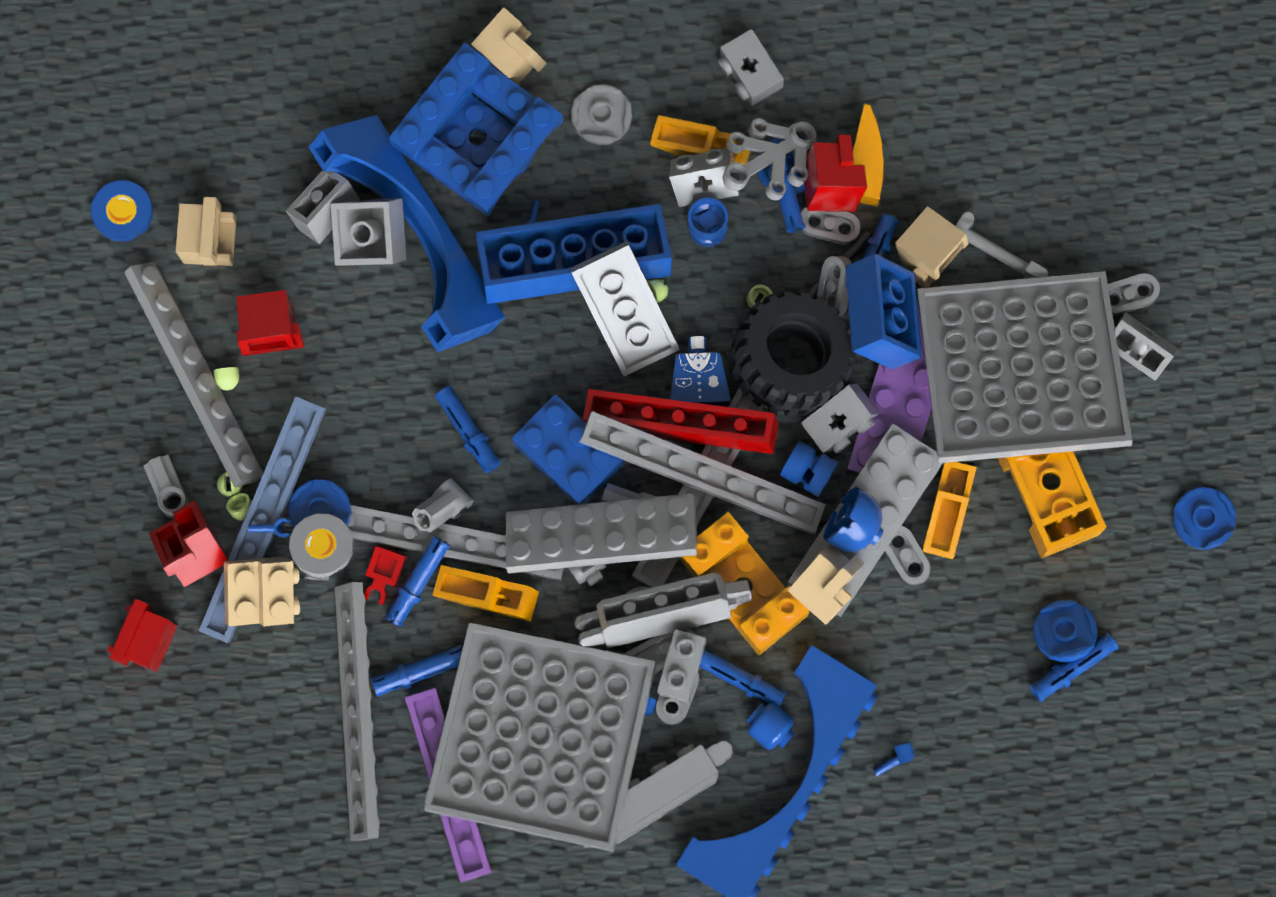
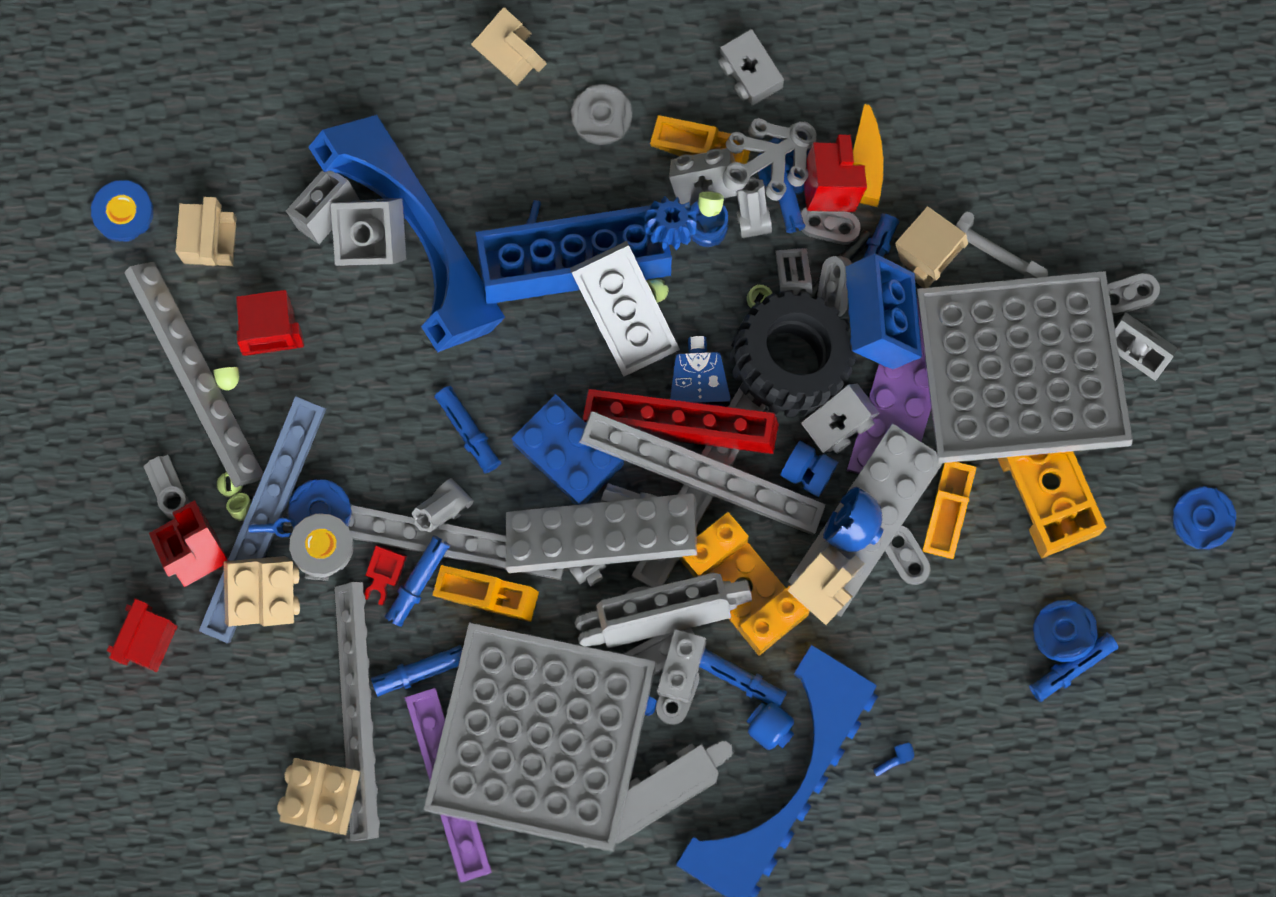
(318, 796): none -> tan plate
(447, 113): blue piece -> none
(670, 222): none -> blue gear
(710, 203): none -> yellowish green hinge
(753, 212): none -> light grey piece
(794, 284): none -> light grey tile

